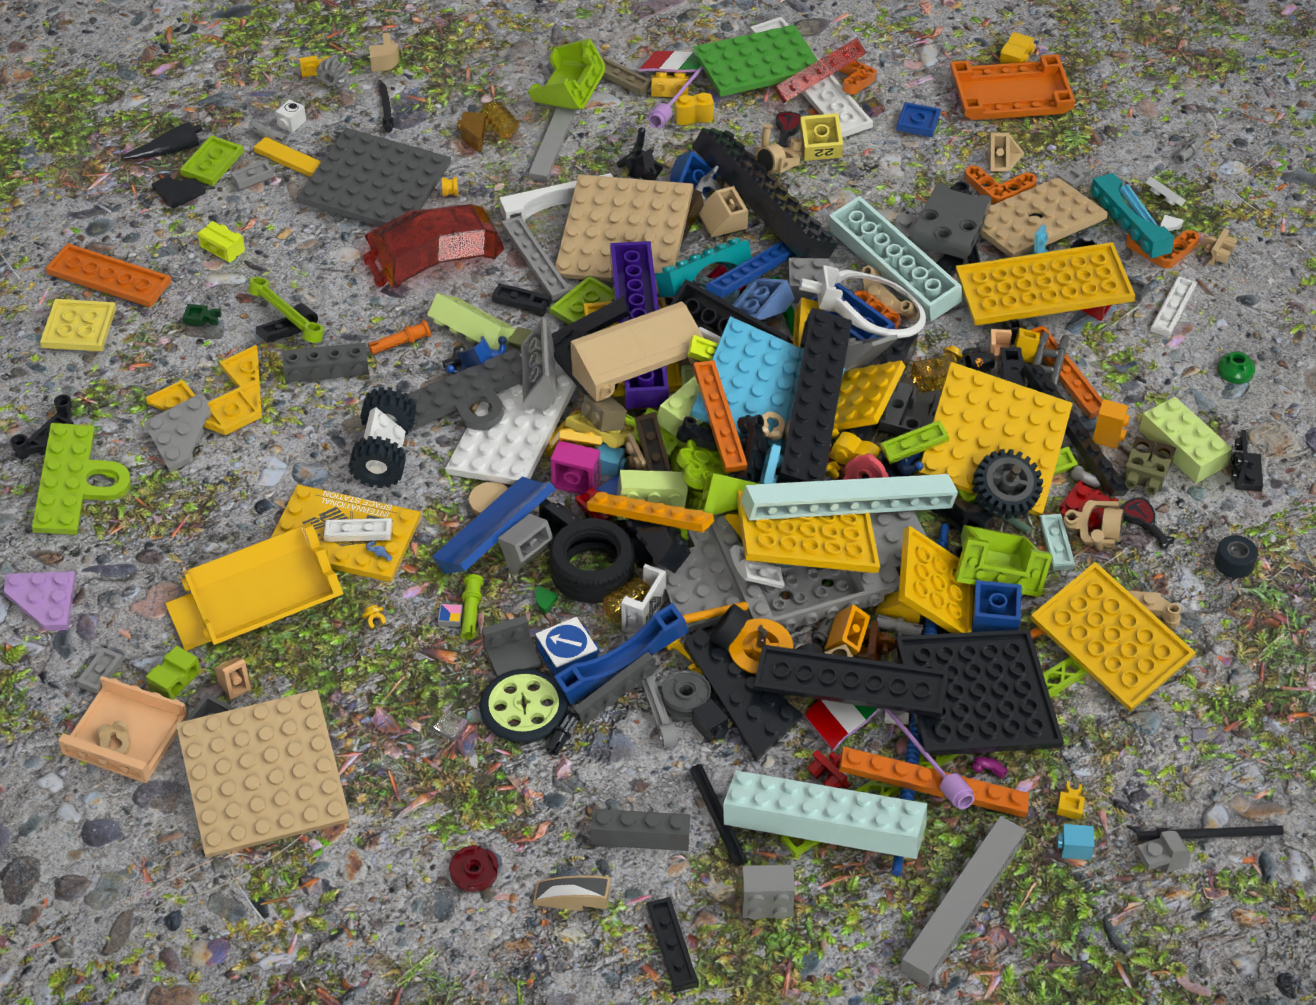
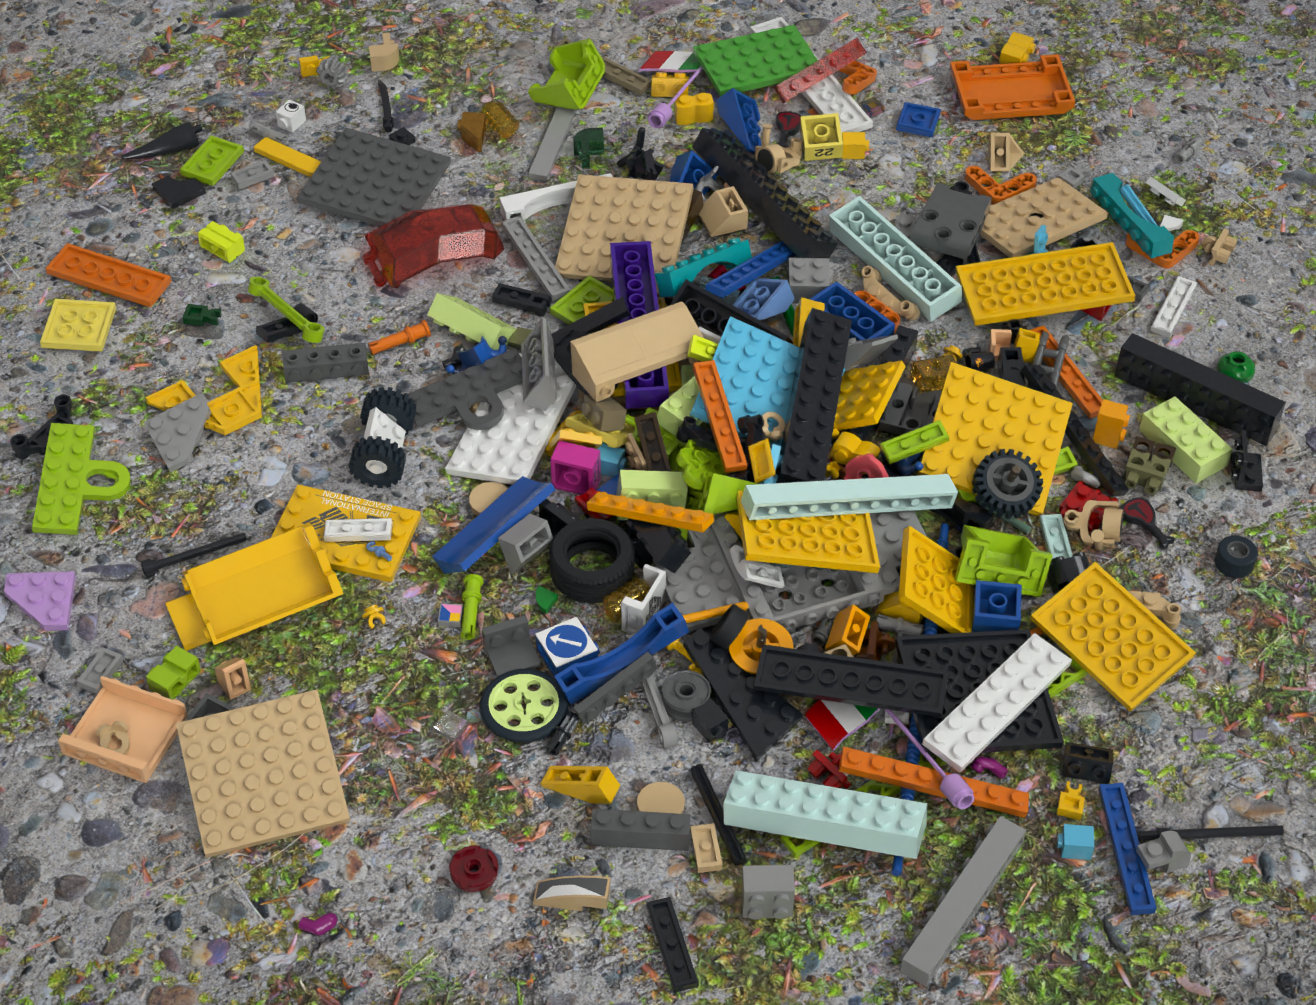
(150, 567): none -> black piece
(320, 925): none -> magenta arm
(402, 136): none -> black plate
(450, 186): yellow wheel -> none
(585, 783): none -> yellow slope
(587, 143): none -> clear green brick
(661, 798): none -> tan tile
(706, 848): none -> tan plate
(742, 117): none -> blue wedge
(761, 461): none -> yellow tile
(830, 300): white brick -> none
(854, 145): none -> yellow brick
(996, 702): none -> white plate
(1064, 571): none -> black cylinder
(1087, 762): none -> black bracket
(1124, 843): none -> blue plate
(1199, 389): none -> black brick

